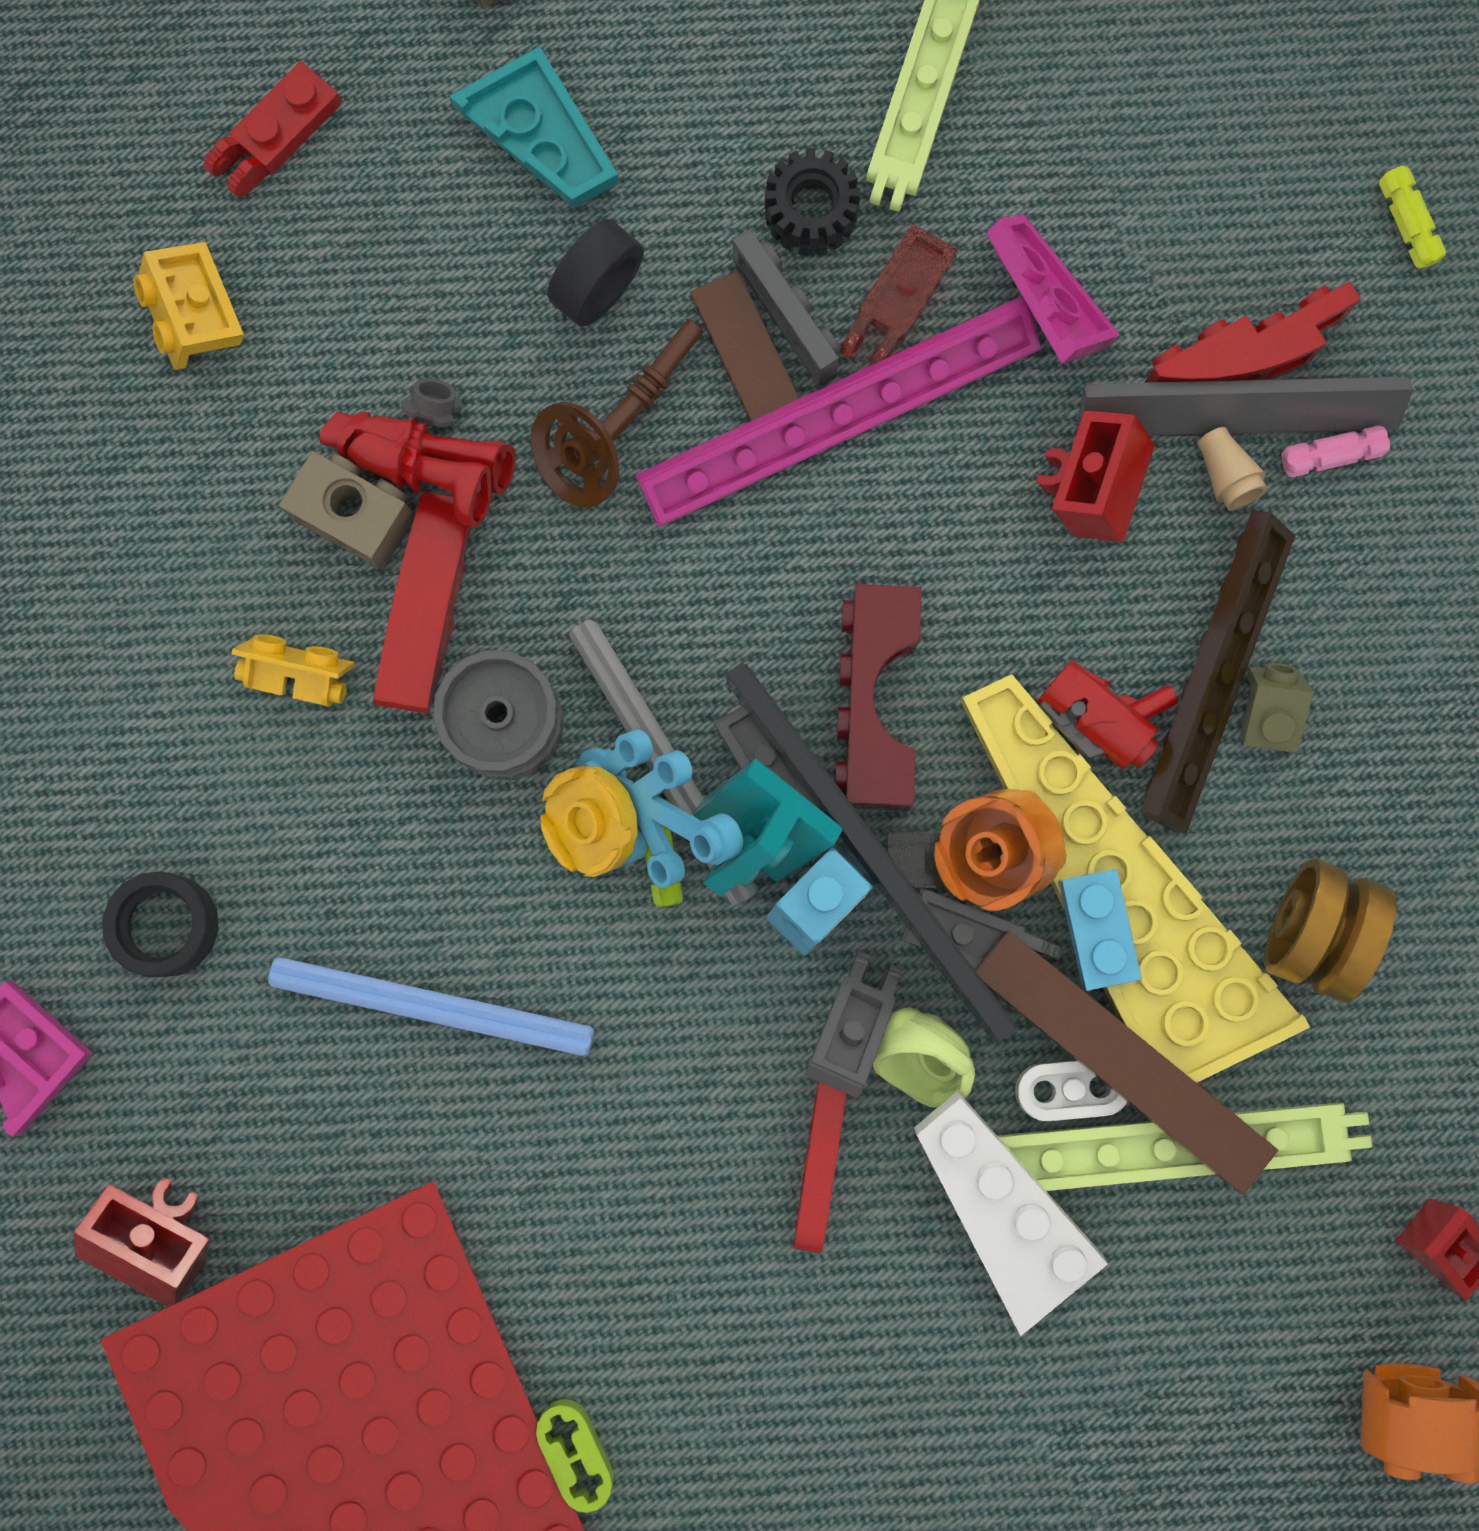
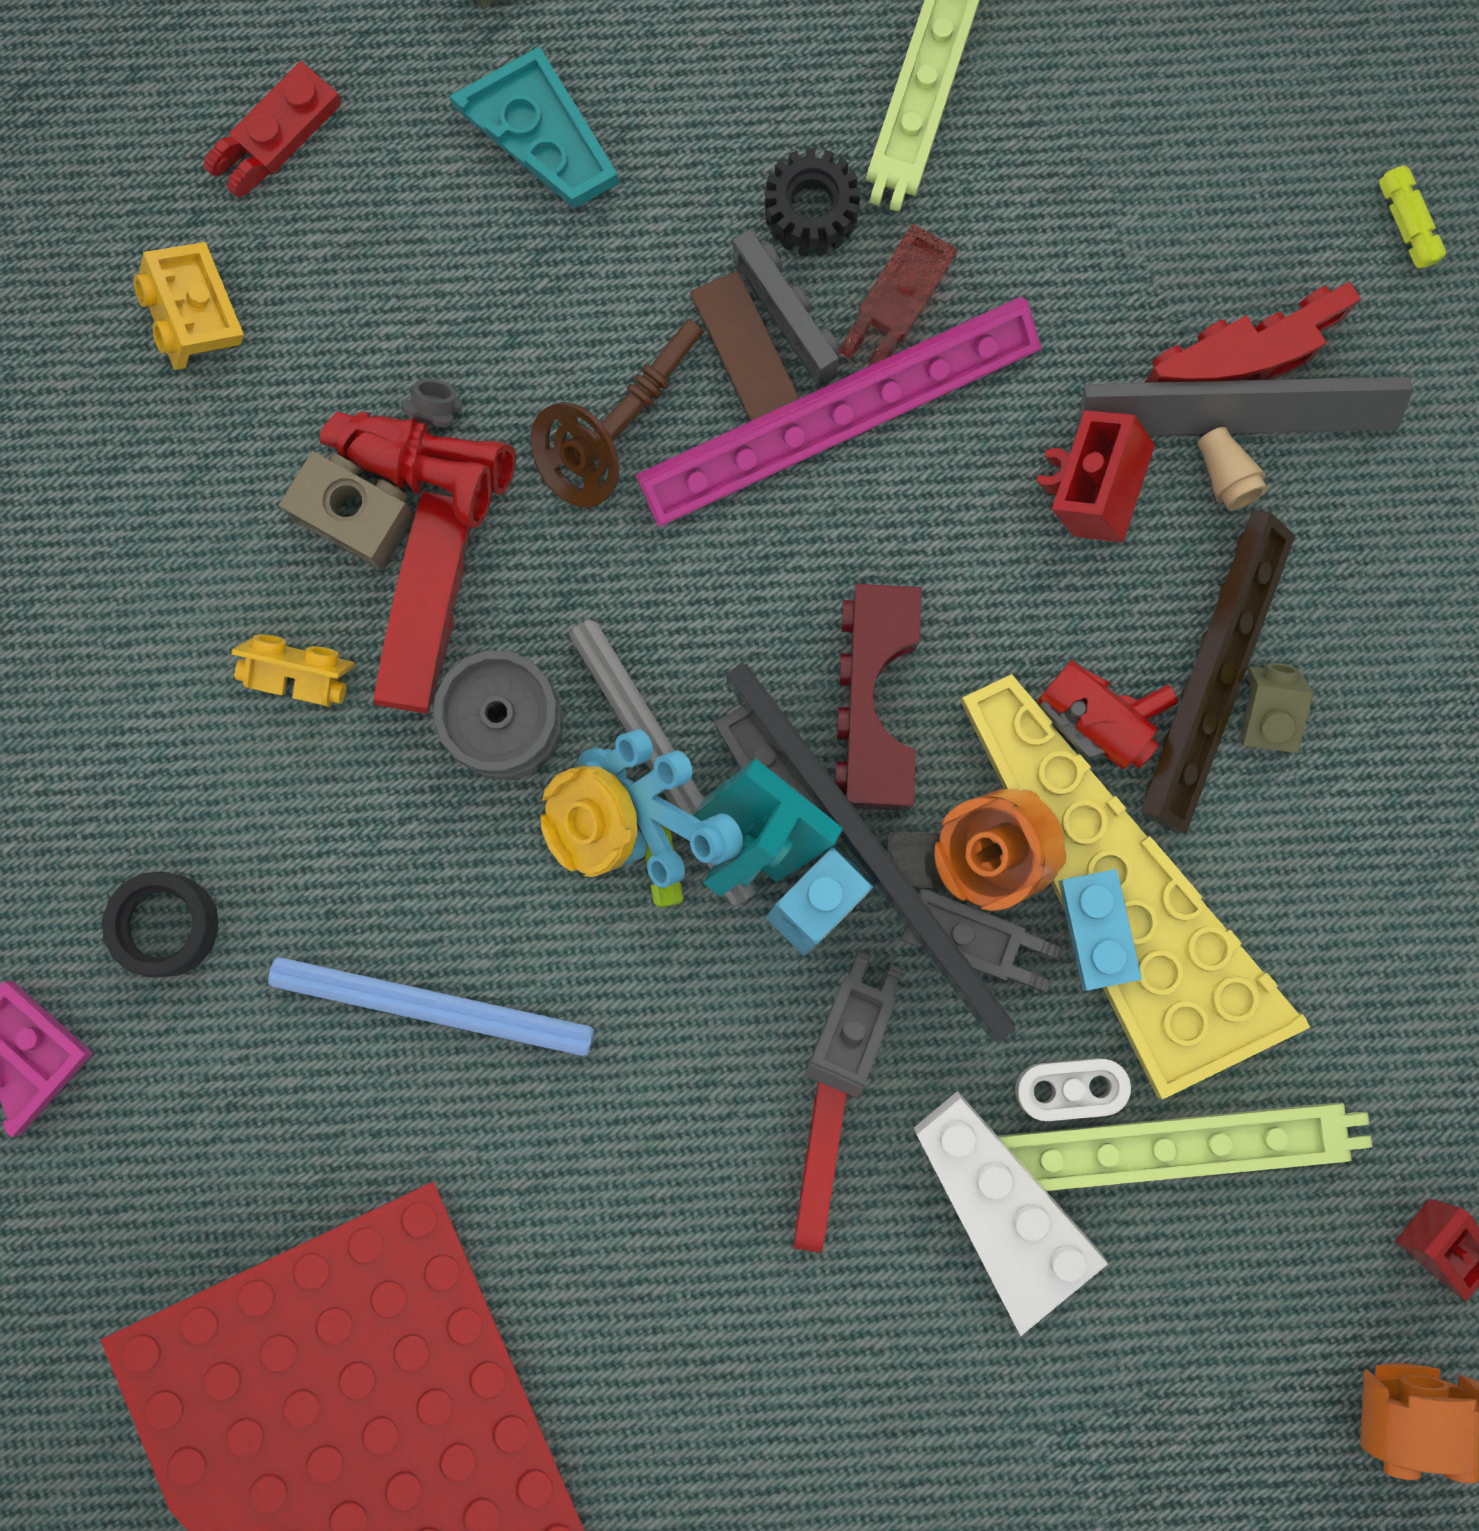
(143, 1243): red brick -> none
(562, 1461): lime beam -> none
(595, 272): black tyre -> none
(924, 1057): yellowish green hair -> none
(1052, 293): dark pink wing -> none
(1126, 1062): reddish brown tile -> none
(1330, 931): pearl gold wheel -> none
(1335, 451): bright pink axle -> none

